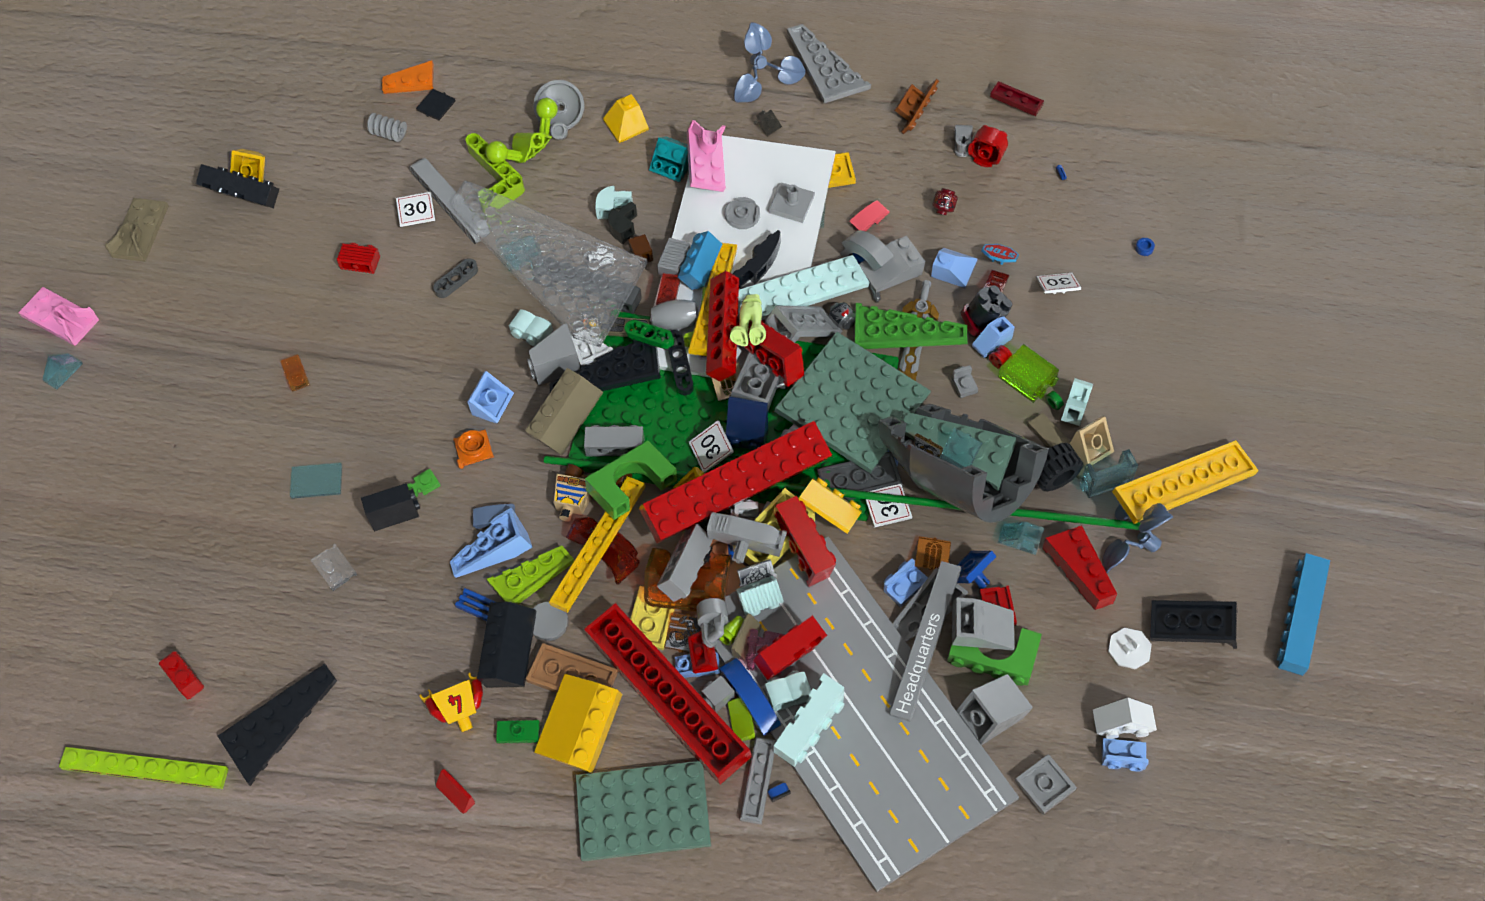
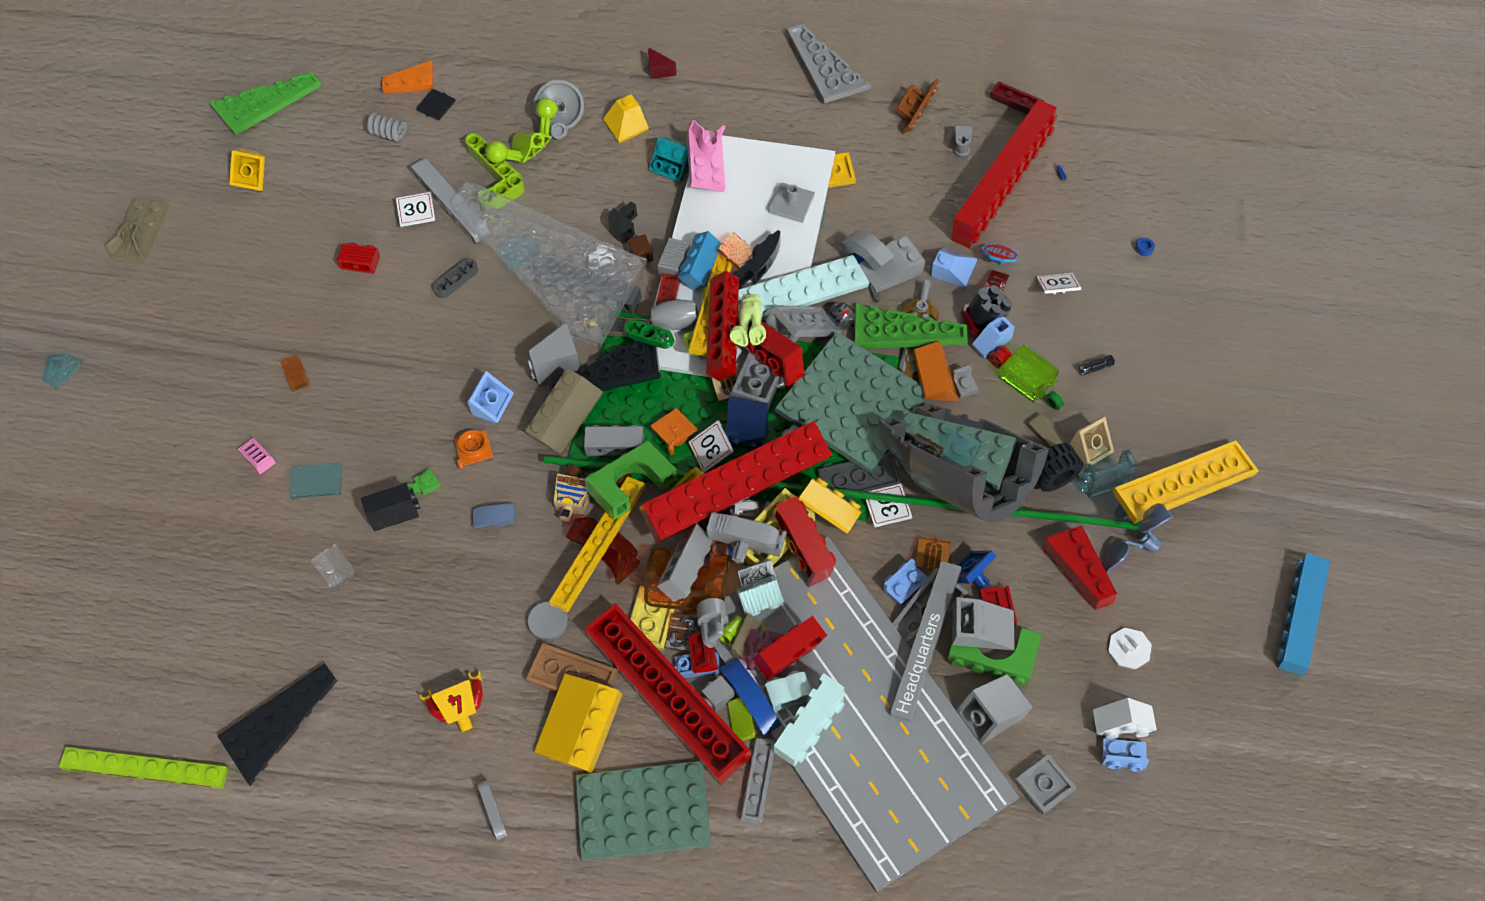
(59, 316): bright pink plate -> none
(181, 675): red brick -> none
(238, 186): black wedge -> none
(261, 102): none -> bright green wing
(262, 465): none -> bright pink slope
(454, 792): red slope -> none
(463, 598): blue tile -> none
(492, 810): none -> light grey beam
(498, 543): light blue wedge -> none
(506, 645): black slope -> none
(518, 731): green plate -> none
(526, 579): lime wing -> none
(530, 327): light aqua brick -> none
(589, 353): white wing -> none
(609, 199): light aqua brick -> none
(660, 65): none -> dark red slope
(673, 429): none -> orange hat
(680, 362): black beam -> none
(735, 250): none -> clear orange piece
(742, 213): light grey tile -> none
(755, 41): sand blue plant -> none
(767, 122): clear smoke bracket -> none
(779, 792): blue piece -> none
(869, 215): coral slope -> none
(935, 372): none -> orange slope
(945, 201): dark red head -> none
(988, 146): red brick -> none
(1003, 174): none -> red brick
(1021, 536): clear light blue slope -> none
(1077, 402): light aqua brick -> none
(1096, 365): none -> black axle
(1194, 621): black plate -> none

